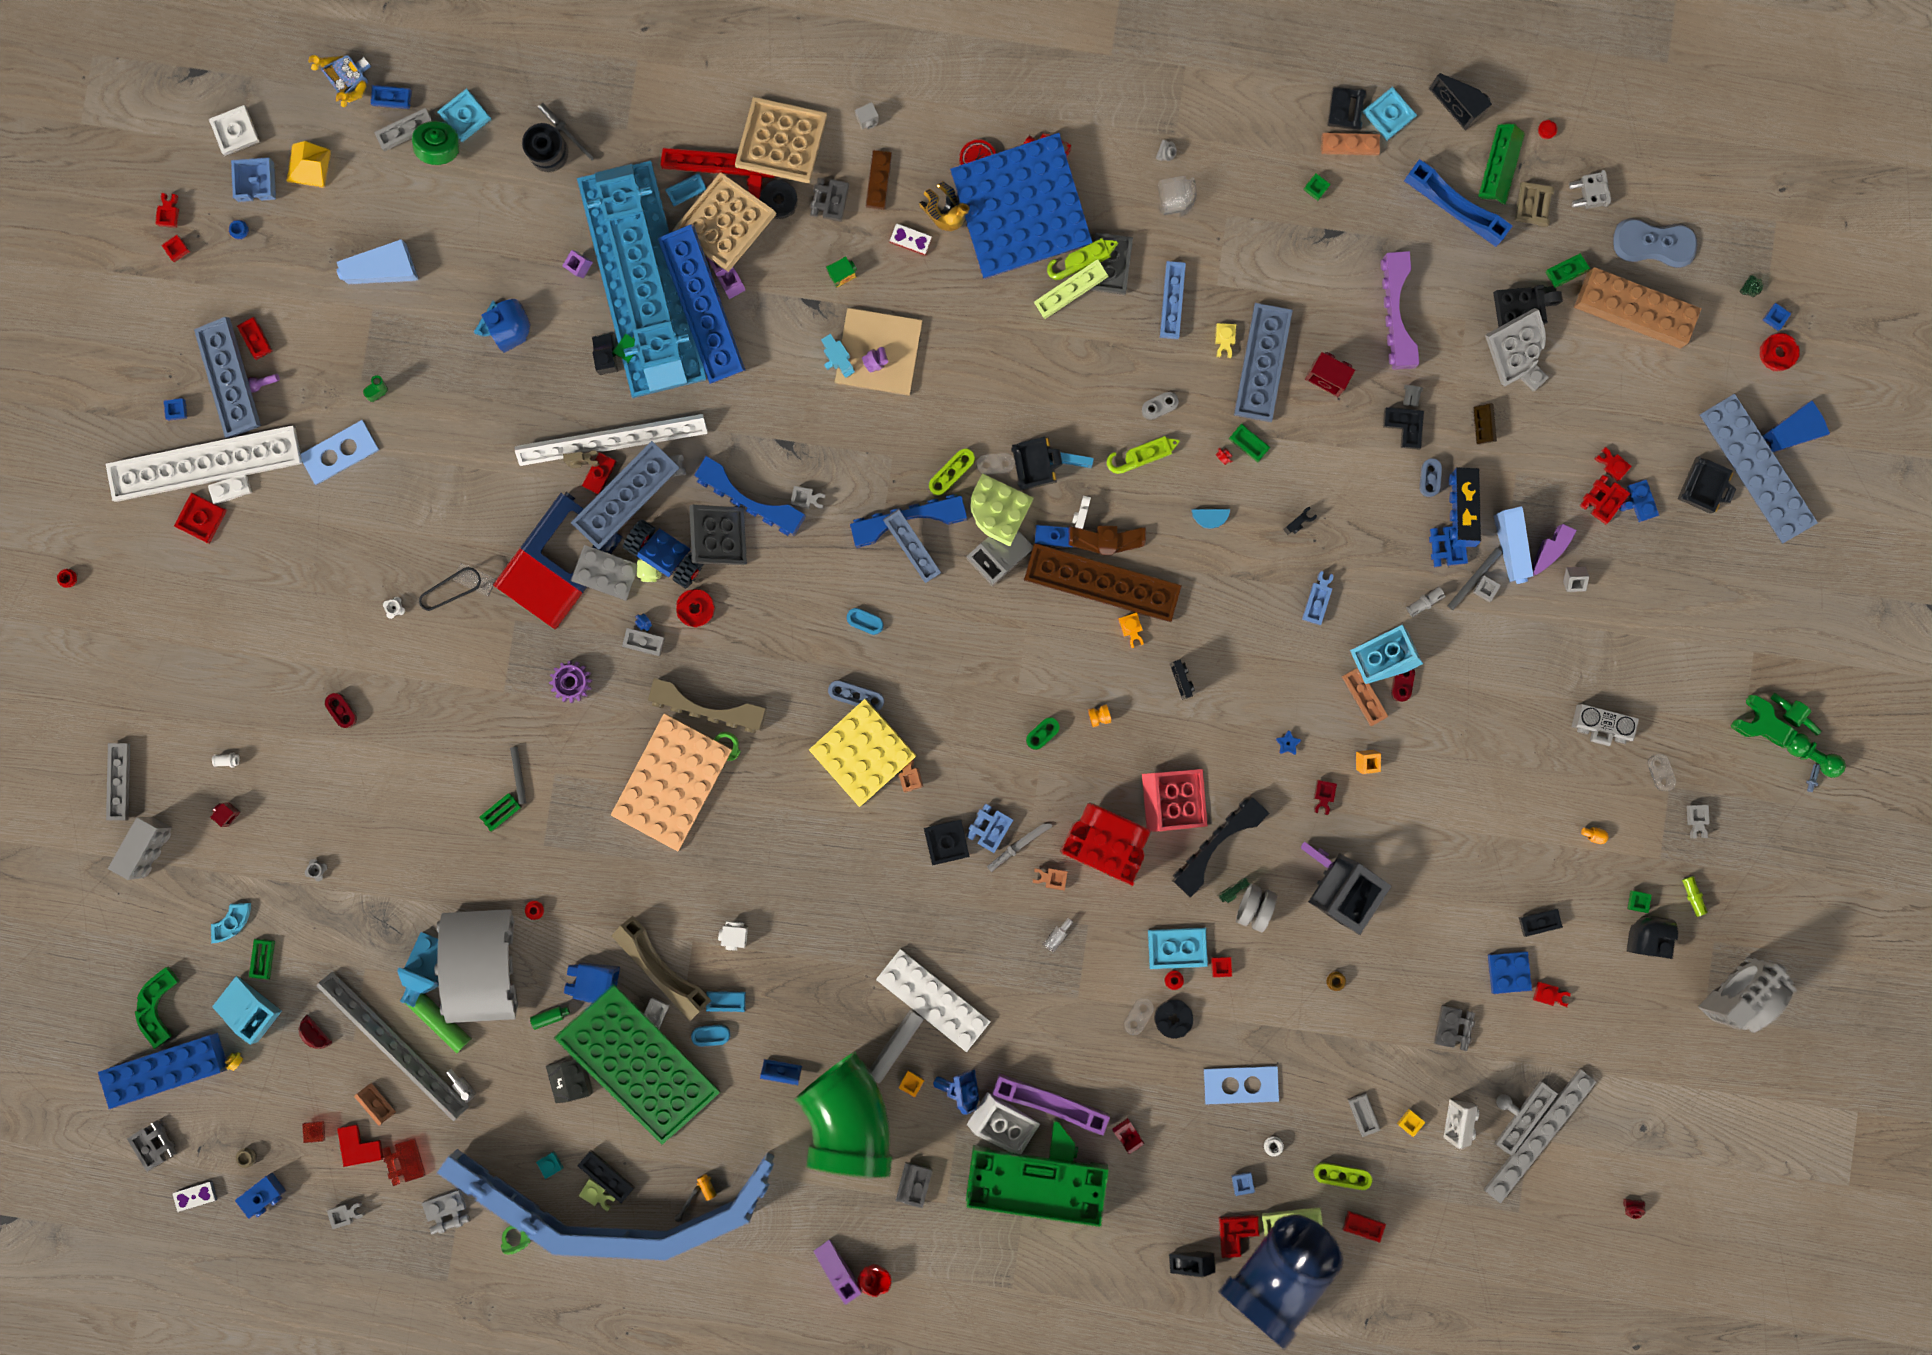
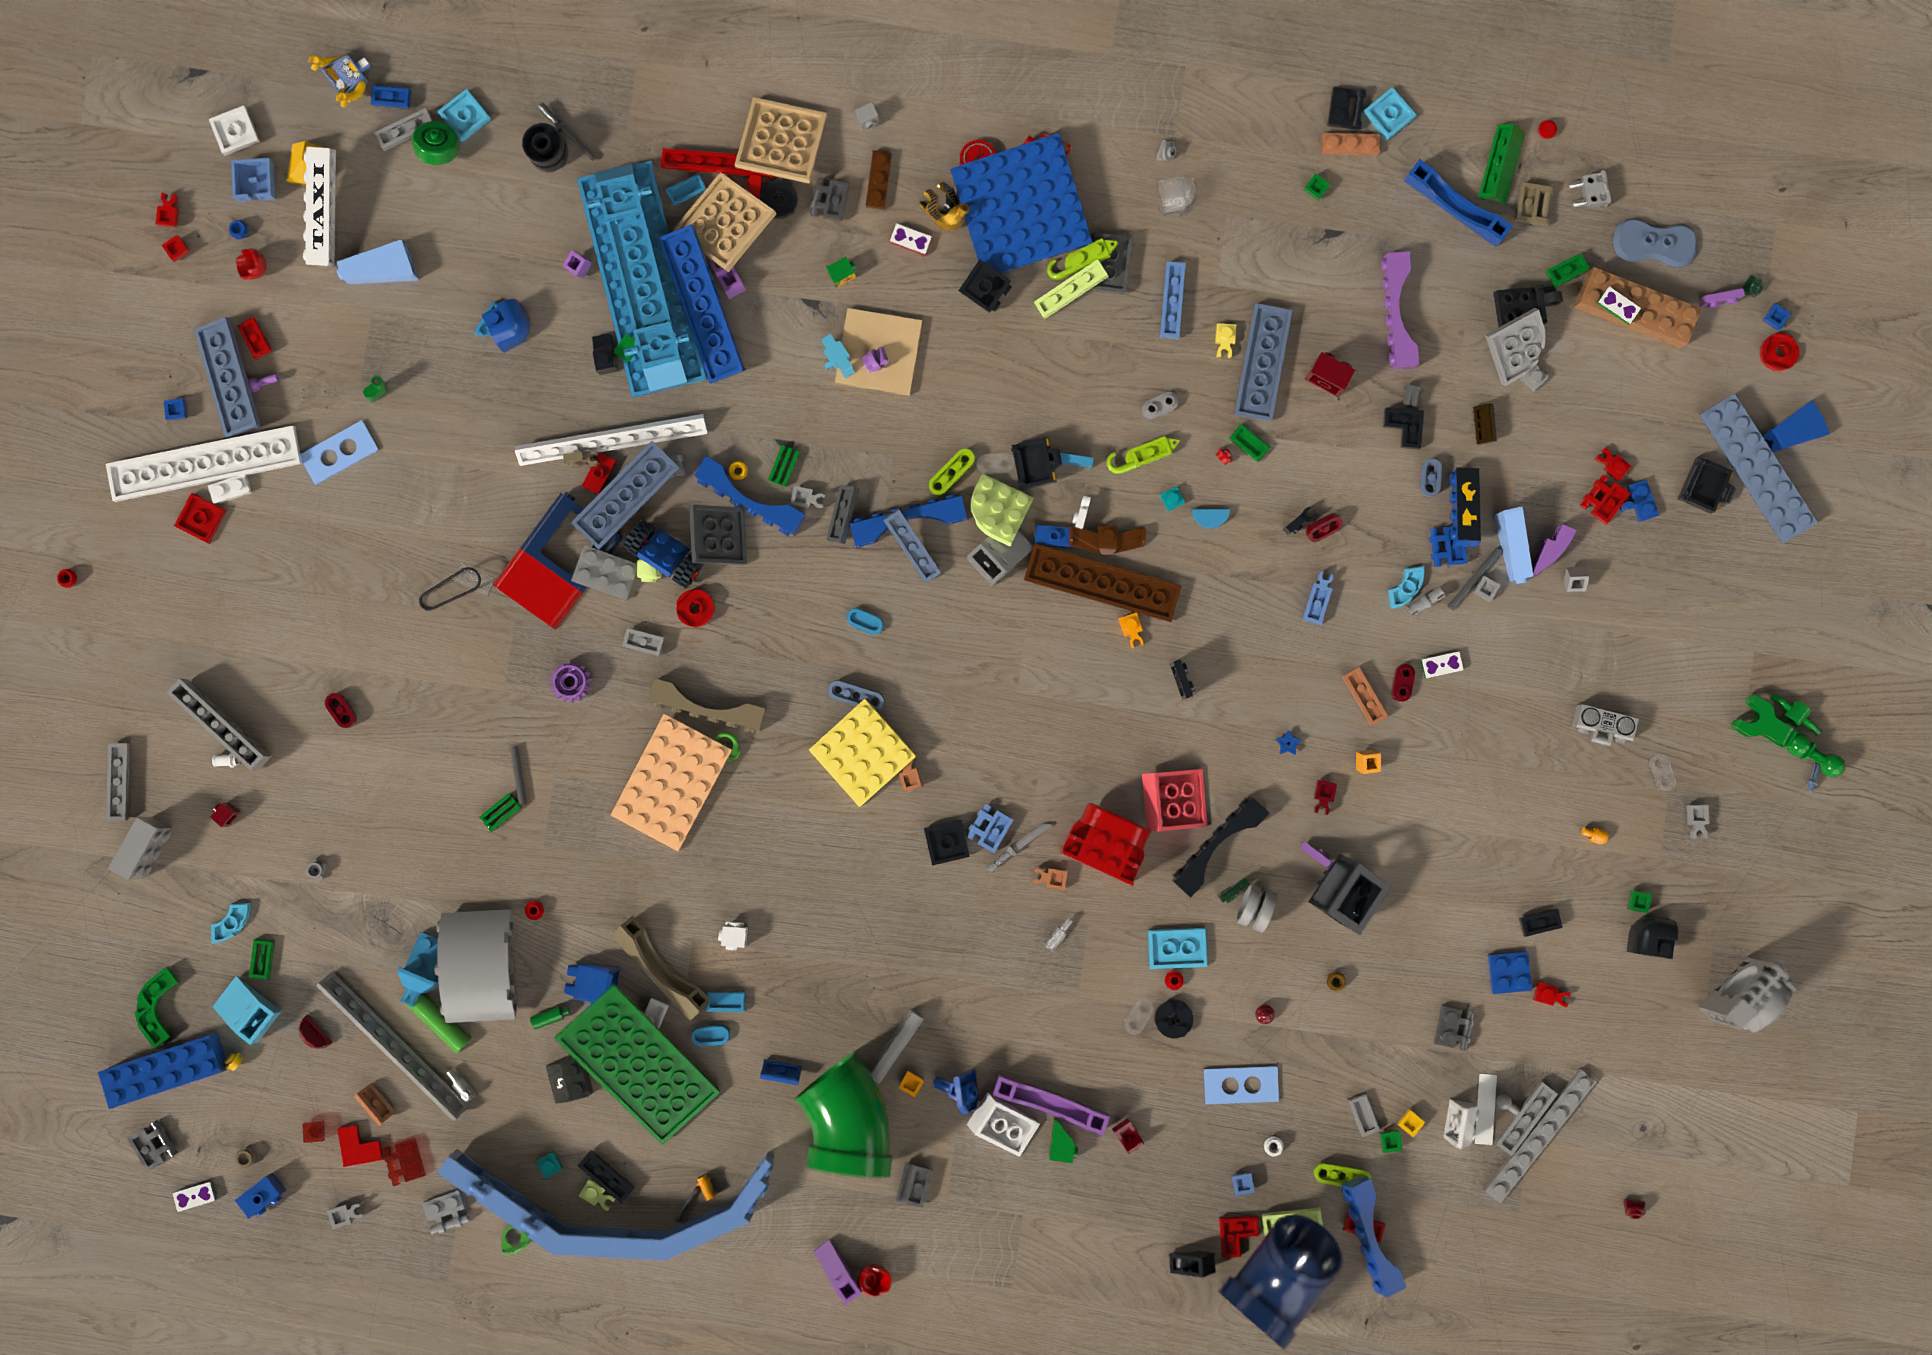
(218, 724): none -> light grey brick
(251, 264): none -> red hair
(320, 206): none -> white brick
(398, 610): white plate -> none
(643, 622): blue plate -> none
(738, 464): none -> yellow plate
(789, 450): none -> green tile
(842, 514): none -> dark grey plate
(933, 1000): white plate -> none
(985, 286): none -> black plate
(1036, 1186): green piece -> none
(1042, 733): green plate -> none
(1101, 715): light orange wheel -> none
(1172, 499): none -> teal plate
(1221, 967): red plate -> none
(1265, 1014): none -> dark red plate
(1324, 527): none -> dark red plate
(1361, 1200): none -> blue arch
(1386, 655): medium azure slope -> none
(1390, 1141): none -> green plate
(1408, 587): none -> medium azure tile
(1441, 665): none -> white tile
(1460, 99): black slope -> none
(1486, 1109): none -> white sticker
(1618, 305): none -> tile
(1694, 896): lime pin -> none
(1727, 297): none -> medium lavender plate

